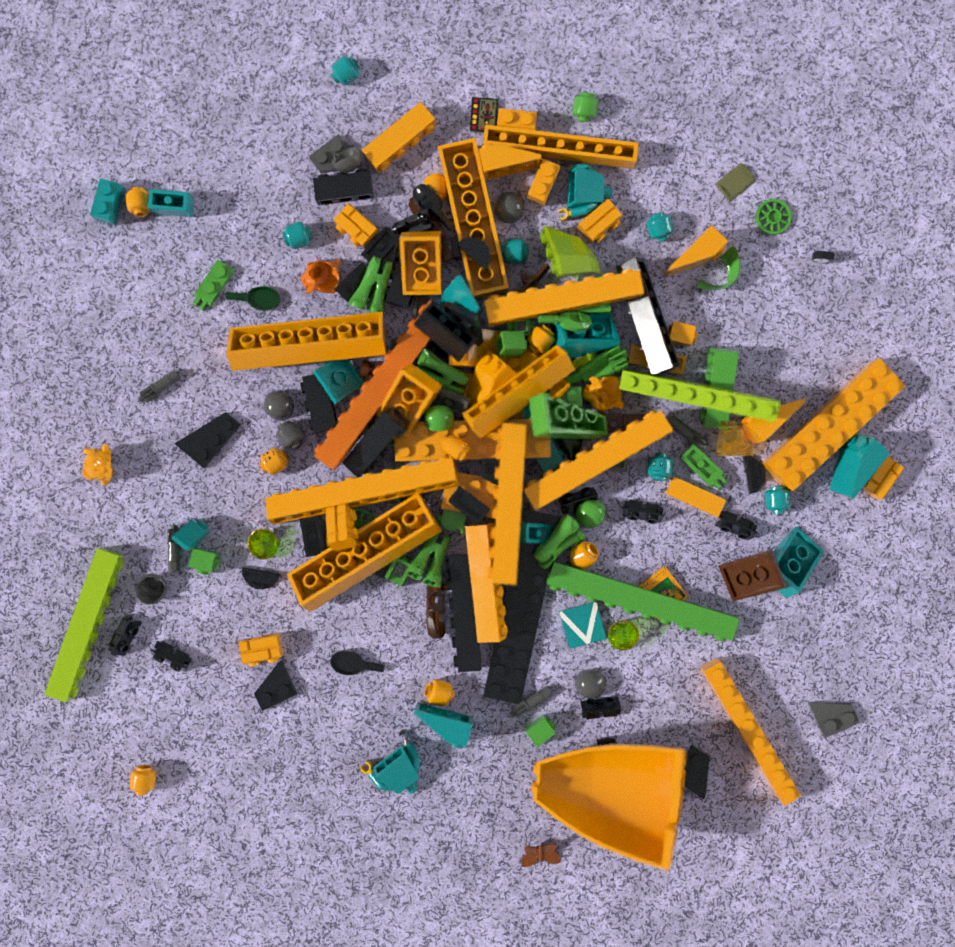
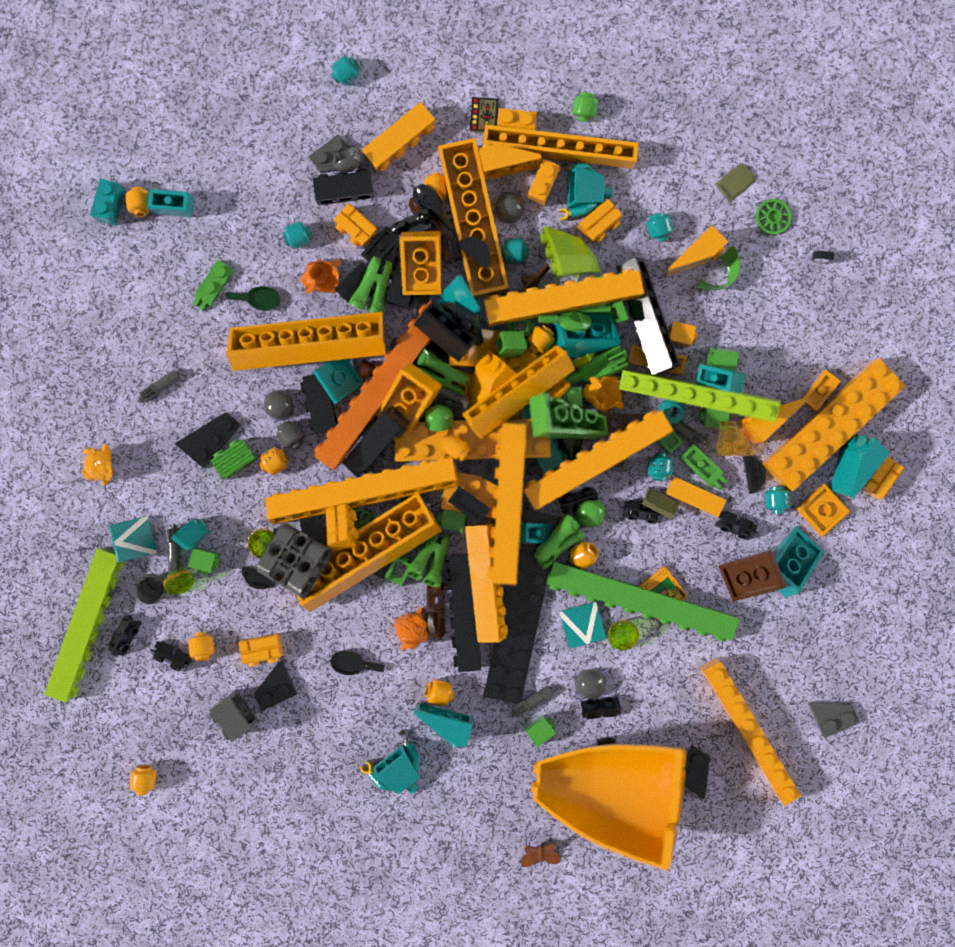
(132, 539): none -> teal tile
(178, 581): none -> clear neon green hair
(201, 646): none -> light orange head
(233, 459): none -> bright green brick
(233, 716): none -> dark grey brick
(290, 543): none -> dark grey connector
(411, 629): none -> orange hair
(618, 312): none -> bright green tile
(660, 503): none -> olive piece
(670, 442): none -> bright green tile
(677, 412): none -> teal head
(721, 378): none -> teal slope
(820, 390): none -> light orange plate
(822, 510): none -> light orange tile

